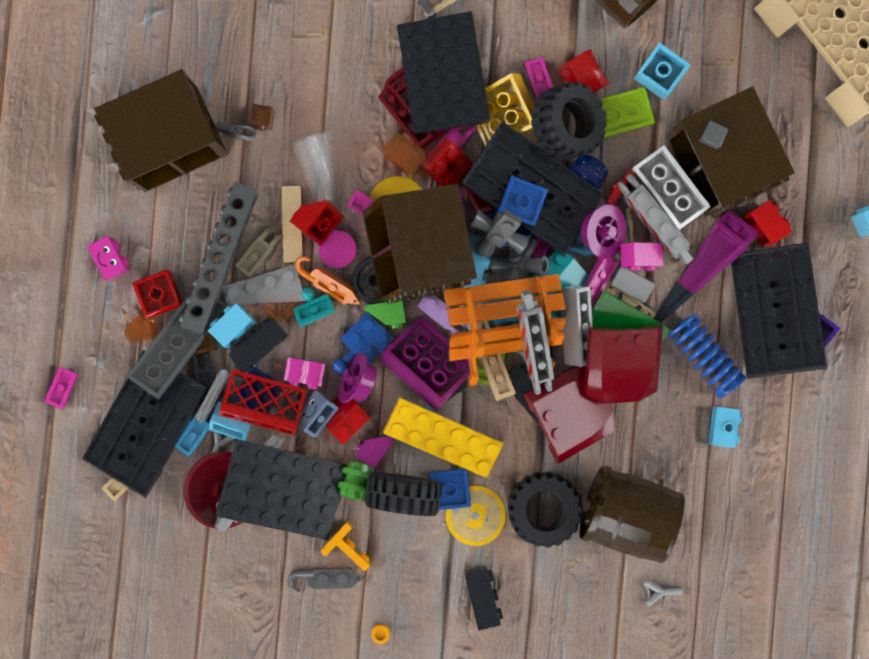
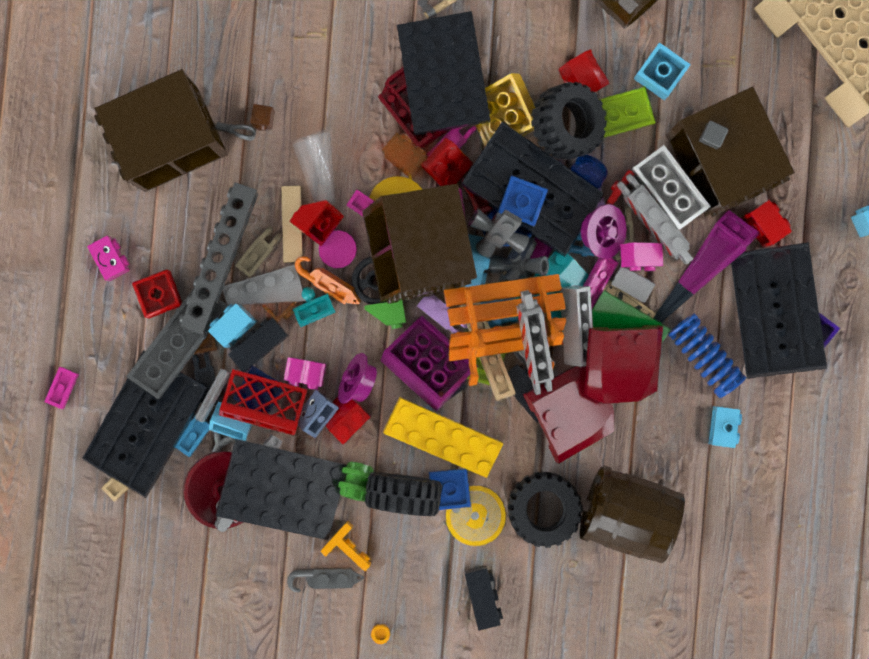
(140, 330): clear orange brick -> none
(363, 337): blue plate -> none
(373, 449): magenta slope -> none
(538, 76): dark pink plate -> none
(659, 592): light grey piece -> none

